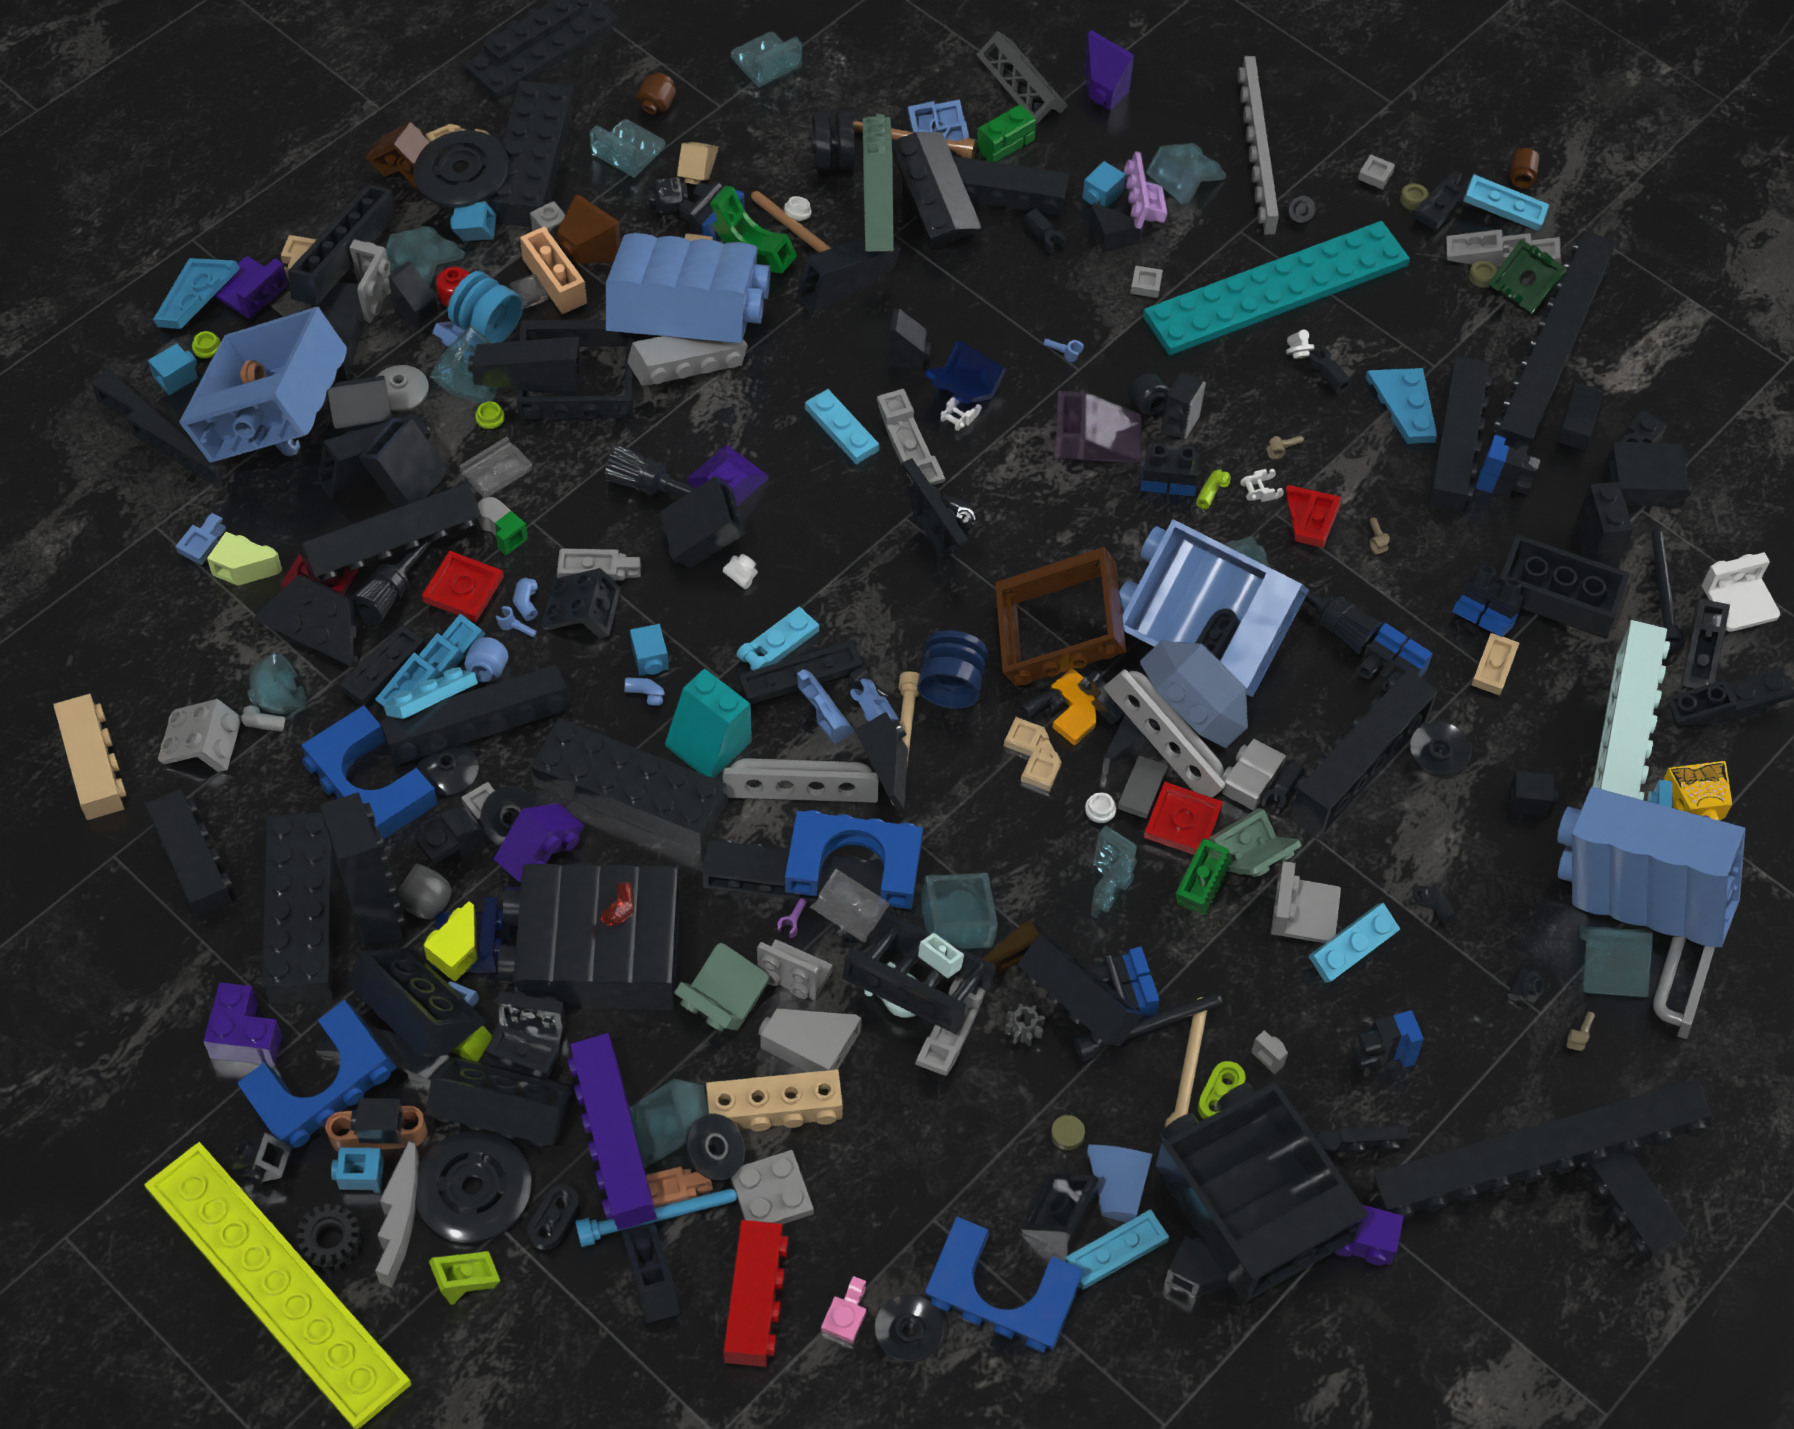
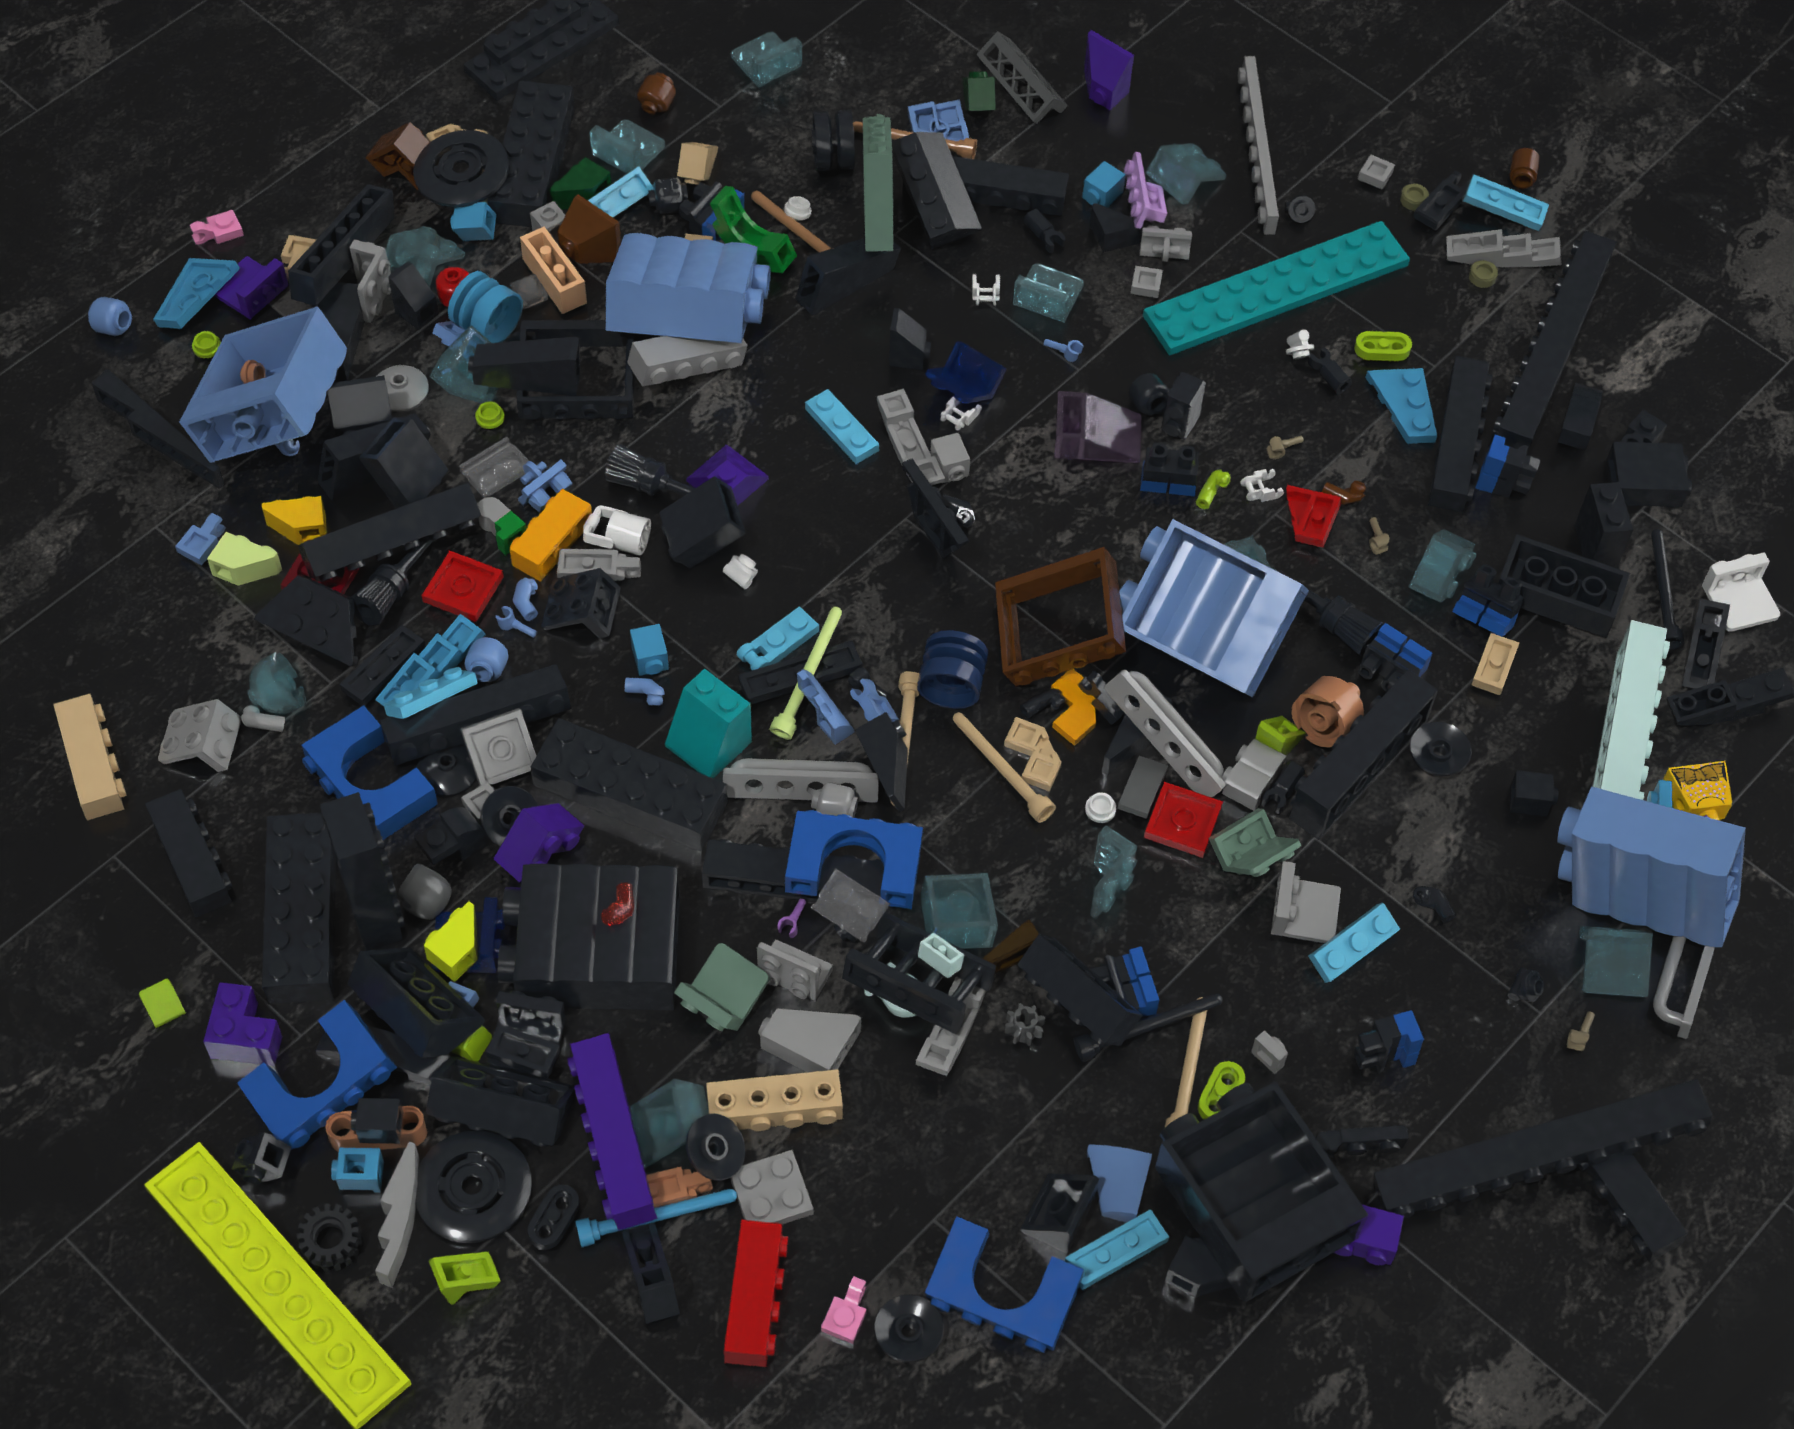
(109, 316): none -> medium blue head
(161, 1003): none -> lime slope
(173, 368): dark azure brick -> none
(218, 227): none -> bright pink plate
(297, 518): none -> yellow slope
(499, 747): none -> light grey plate
(534, 492): none -> medium blue hips
(548, 533): none -> light orange brick
(582, 179): none -> dark green slope
(622, 193): none -> medium azure plate
(623, 532): none -> white piece
(784, 724): none -> yellowish green piece
(835, 800): none -> light grey head
(951, 456): none -> light grey brick
(979, 91): none -> dark green slope
(996, 291): none -> white piece
(1006, 134): green brick -> none
(1039, 806): none -> tan piece
(1047, 292): none -> clear light blue bracket
(1067, 1132): olive tile -> none
(1165, 243): none -> light grey hips
(1198, 689): sand blue wedge -> none
(1203, 877): green brick -> none
(1214, 634): black plate -> none
(1279, 734): none -> lime slope
(1327, 710): none -> nougat brick
(1348, 495): none -> reddish brown arm
(1383, 346): none -> lime plate
(1440, 565): none -> clear light blue brick
(1522, 259): dark green piece -> none

